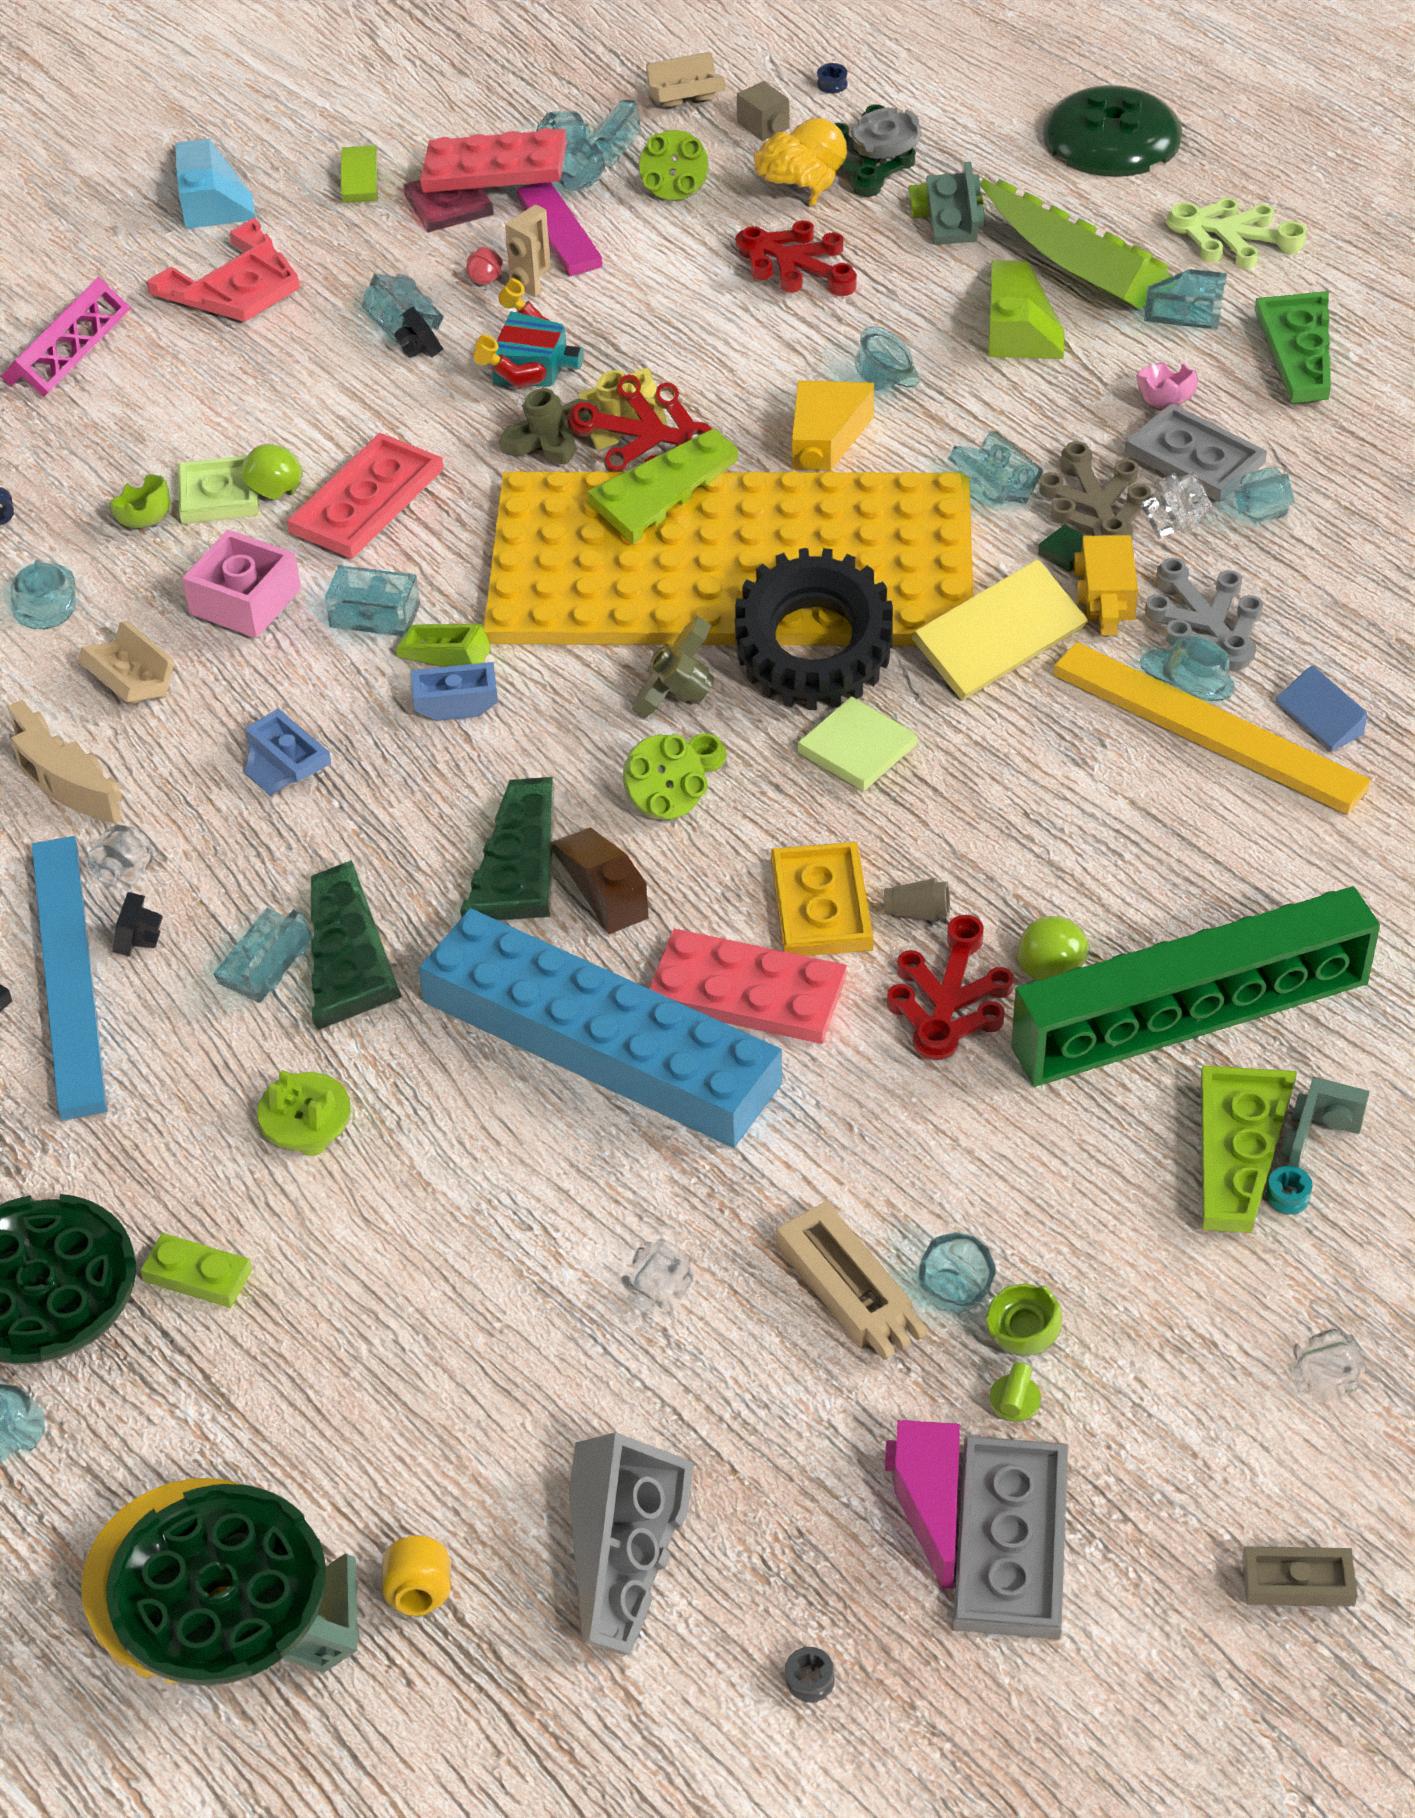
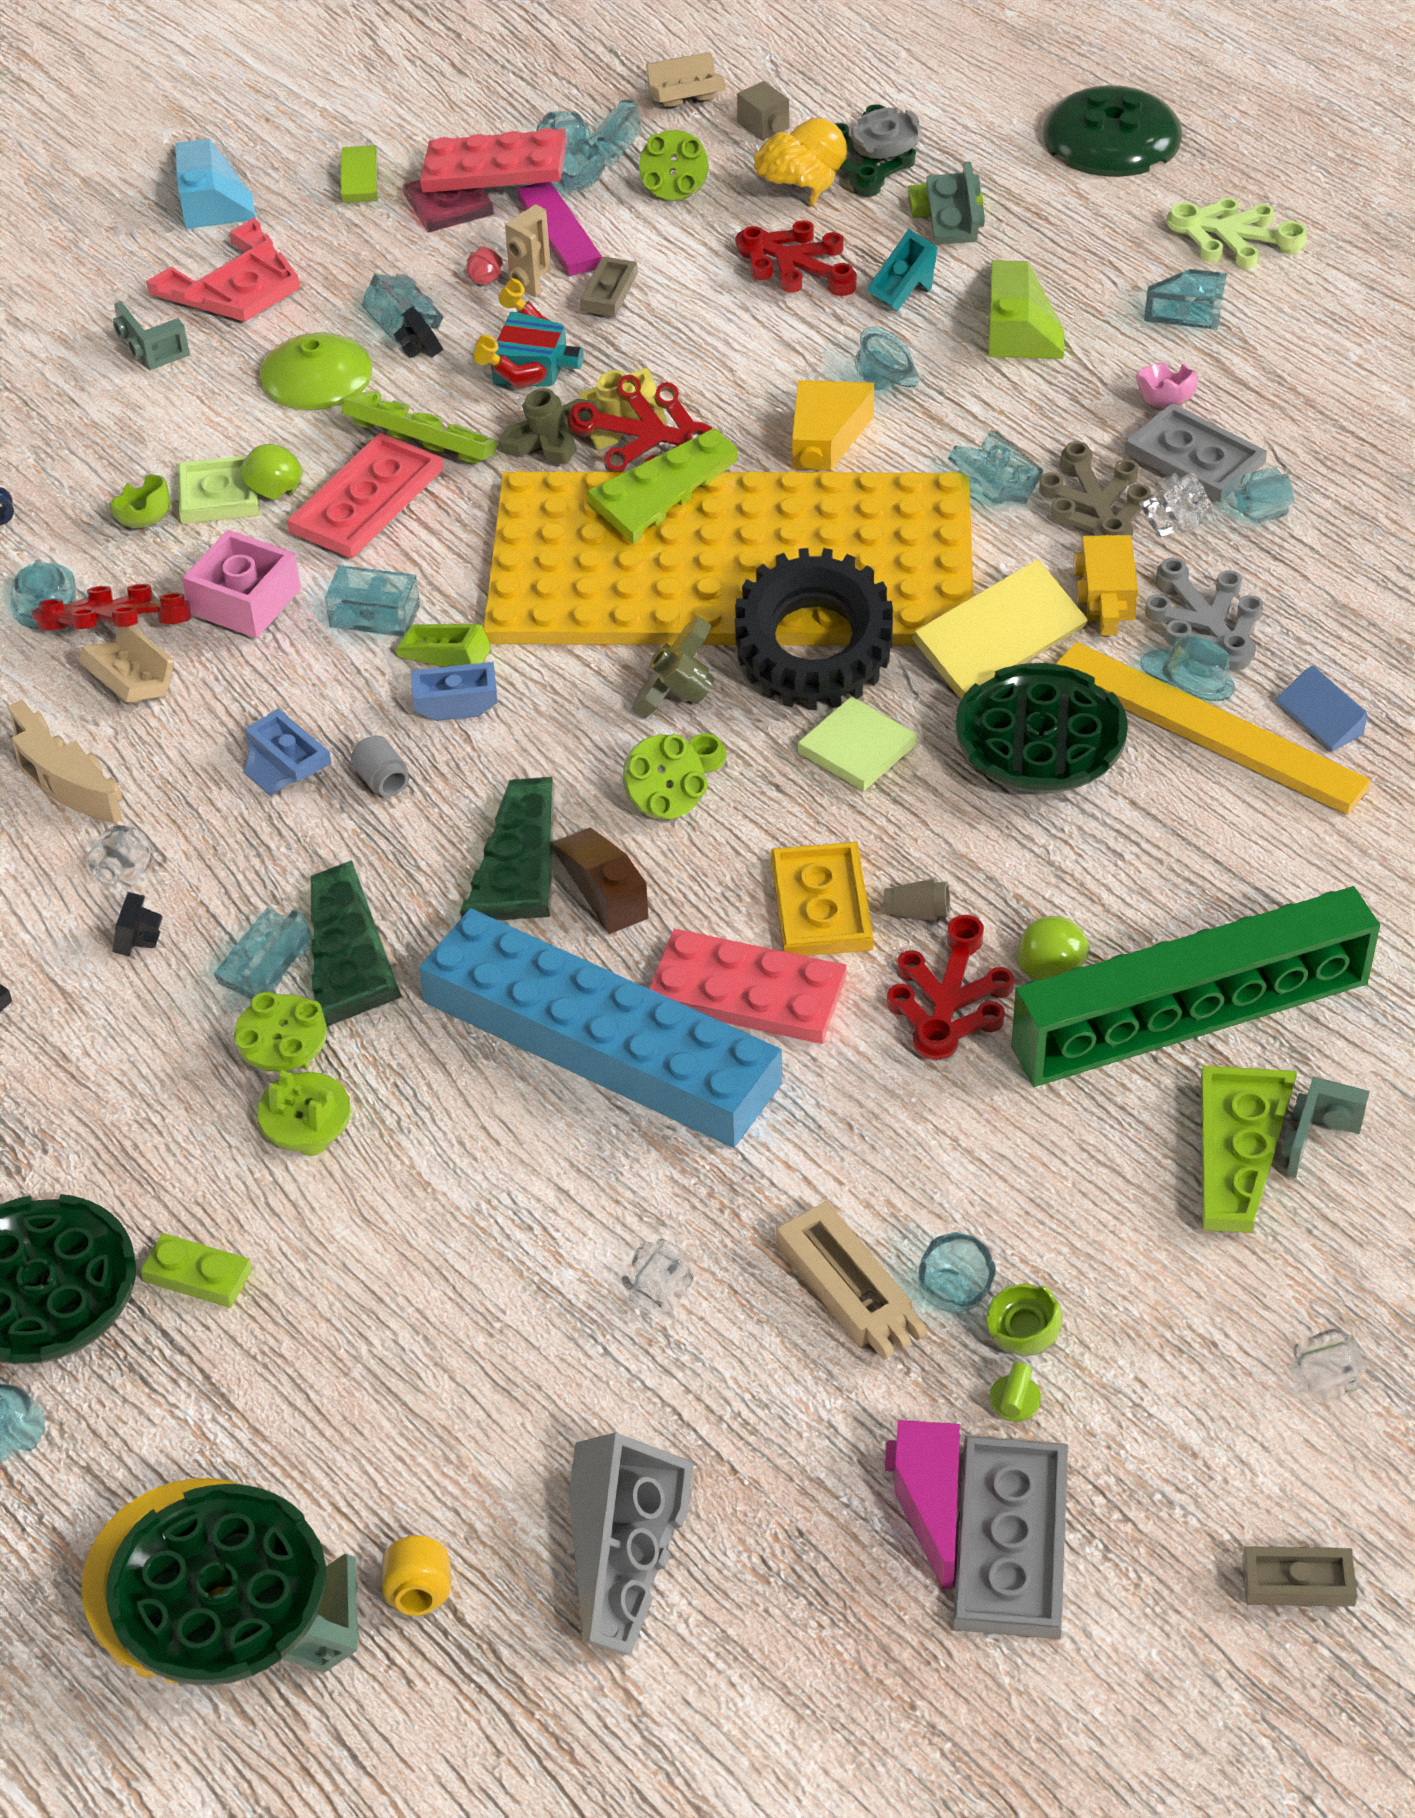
(56, 332): fence -> none
(69, 979): dark azure tile -> none
(121, 611): none -> red plant
(155, 345): none -> sand green bracket
(262, 1025): none -> lime plate
(315, 371): none -> lime dish
(370, 411): none -> lime wing
(380, 766): none -> light grey brick
(608, 286): none -> dark tan plate
(804, 1690): dark grey bush -> none
(832, 78): dark blue bush -> none
(907, 266): none -> teal slope
(1041, 728): none -> dark green brick
(1061, 546): dark green tile -> none
(1095, 259): lime wedge -> none
(1286, 1203): teal bush -> none
(1299, 342): bright green wing -> none

